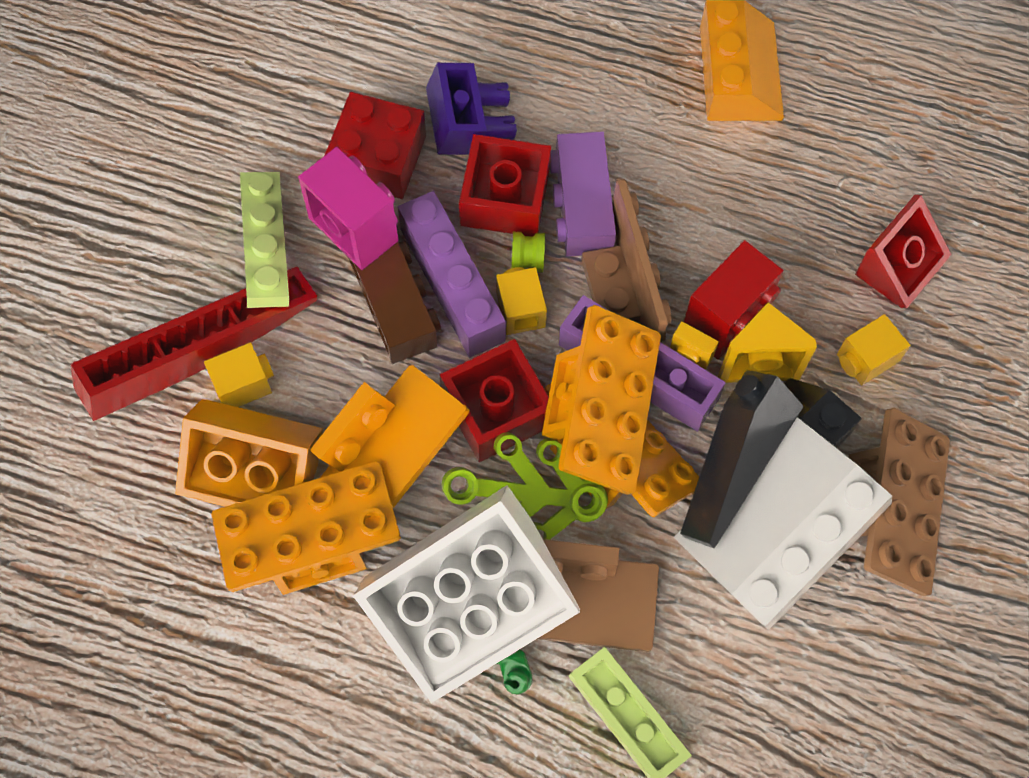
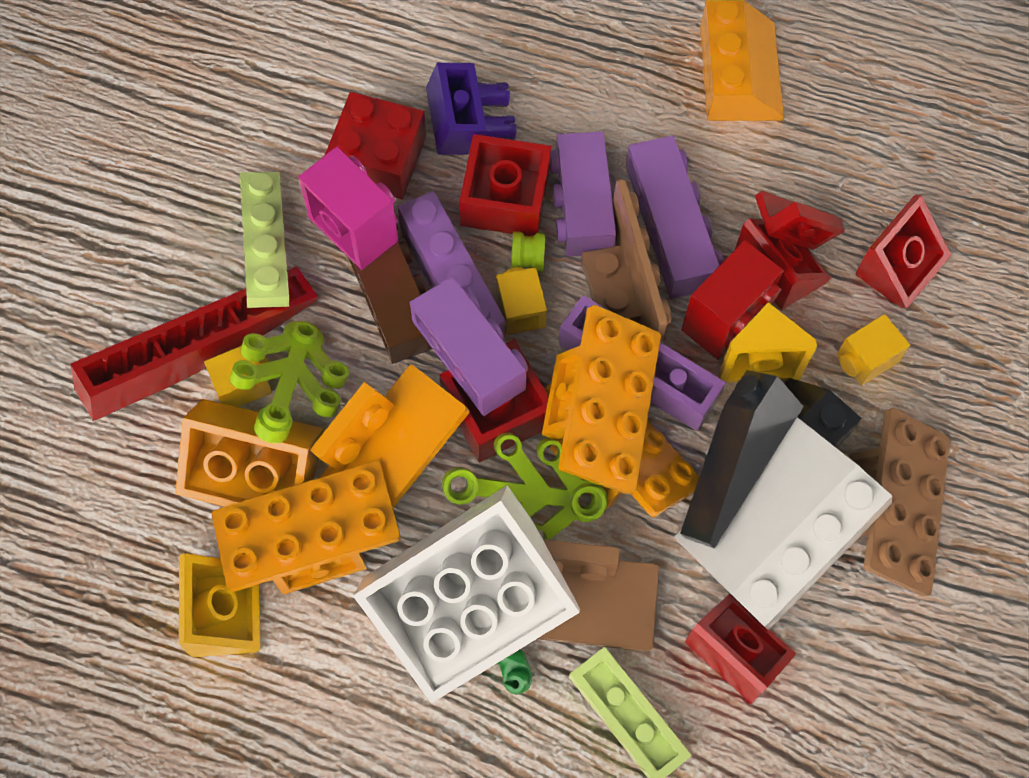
(212, 616): none -> yellow slope
(301, 341): none -> lime plant
(469, 345): none -> medium lavender brick
(672, 214): none -> medium lavender brick
(694, 345): yellow plate -> none
(739, 648): none -> red slope
(797, 222): none -> red panel
(801, 269): none -> red slope

